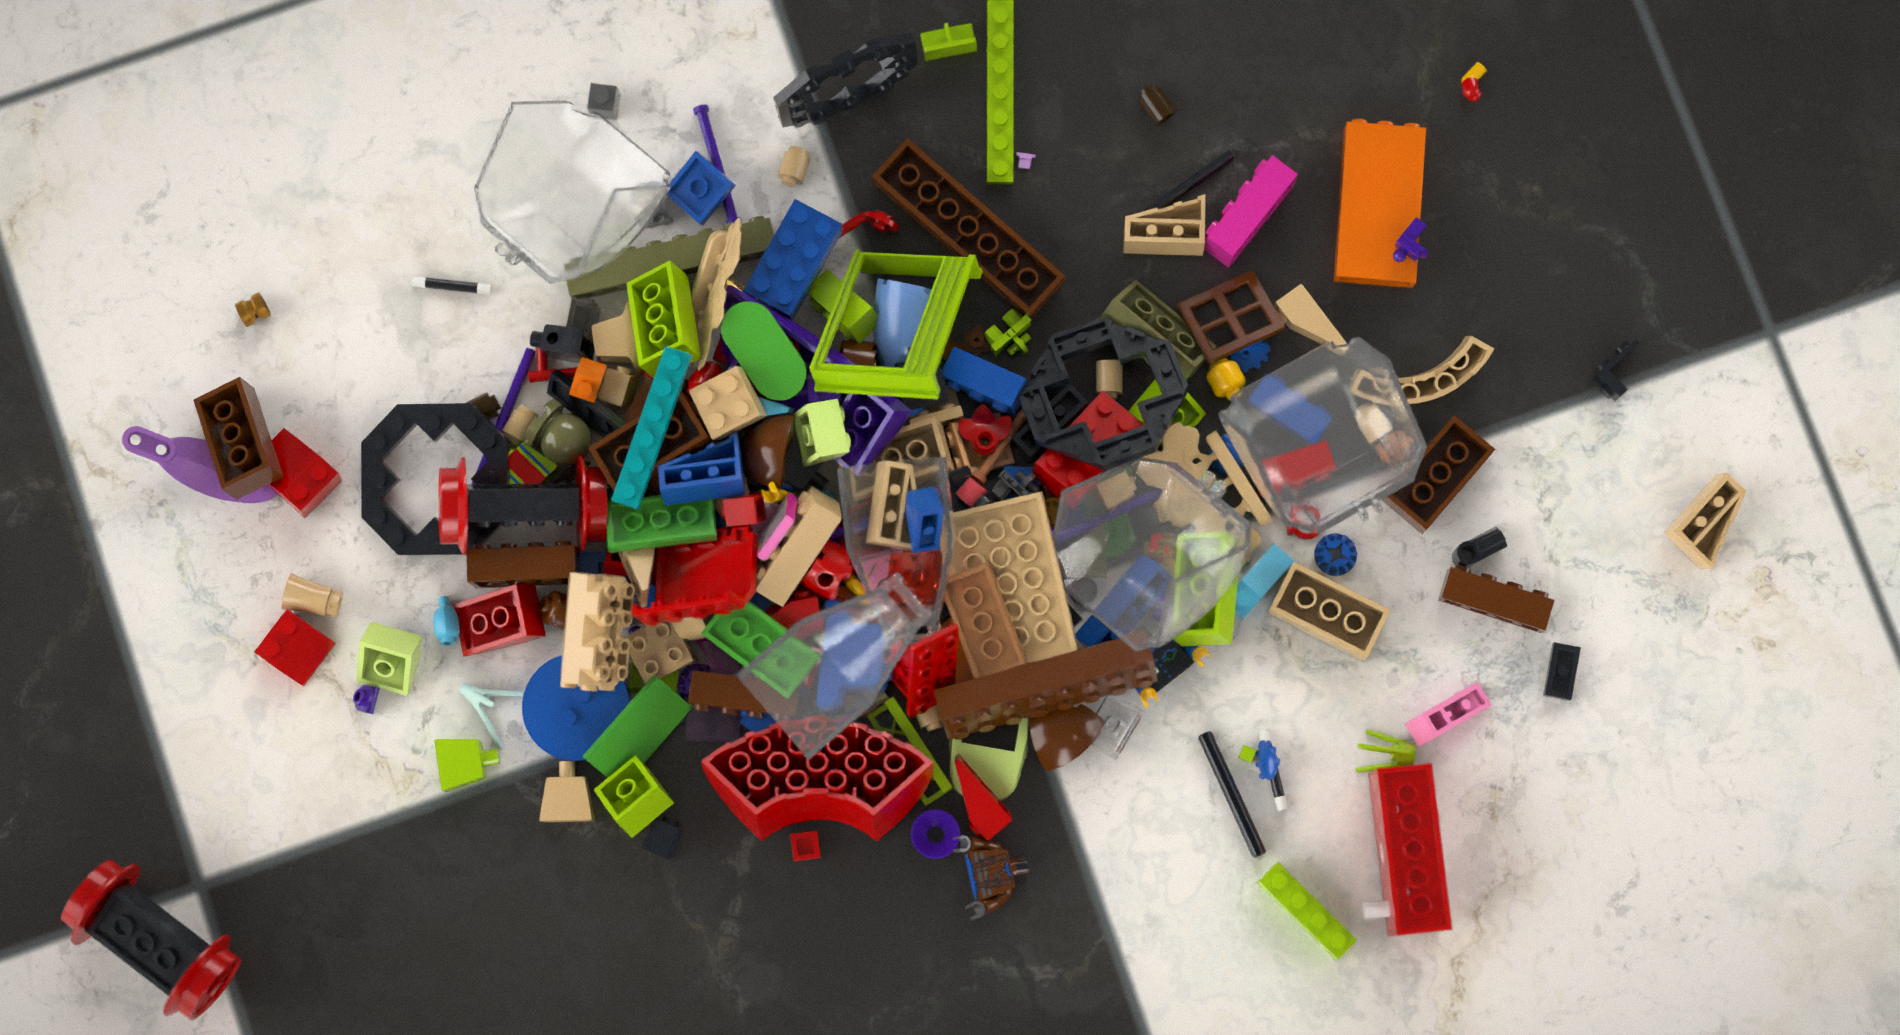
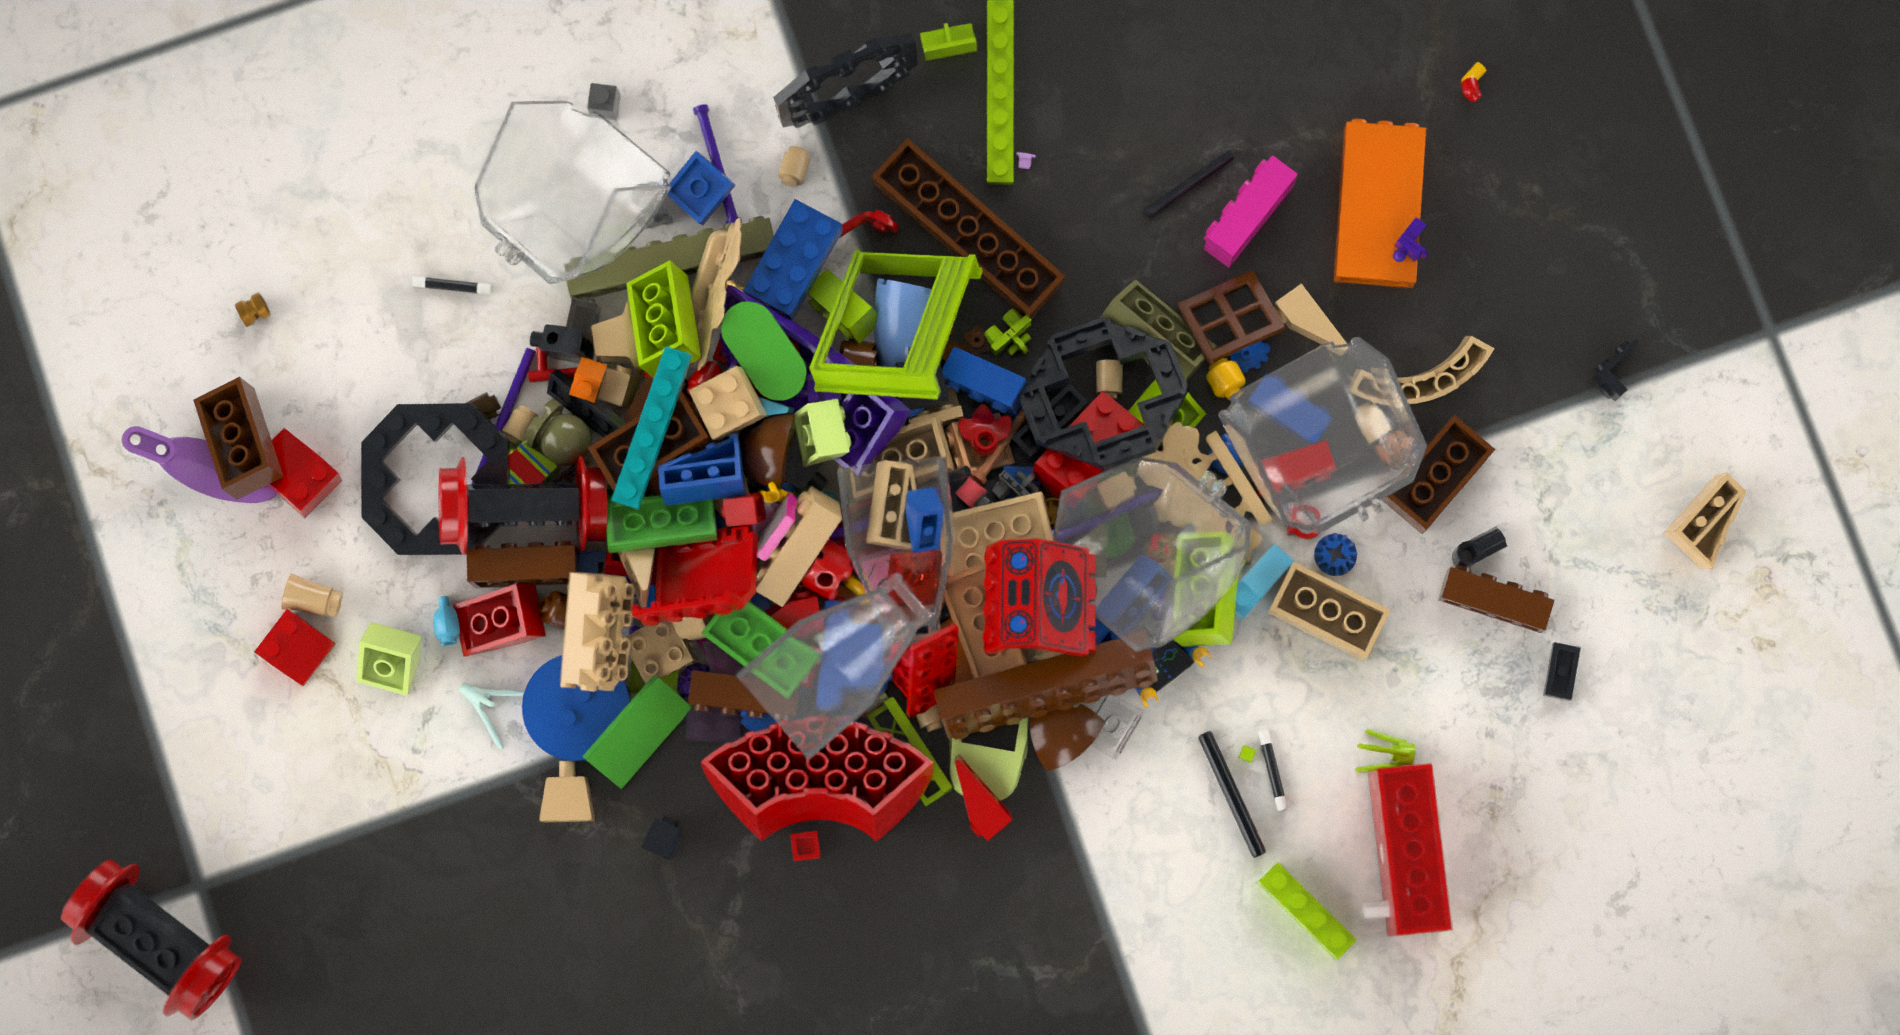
(366, 698): dark purple plate -> none
(463, 762): lime torso -> none
(633, 796): lime brick -> none
(924, 823): dark purple piece -> none
(989, 873): torso -> none
(1039, 597): none -> red hinge
(1156, 104): dark brown brick -> none
(1167, 230): tan wedge -> none
(1267, 760): blue piece -> none
(1448, 714): bright pink slope -> none

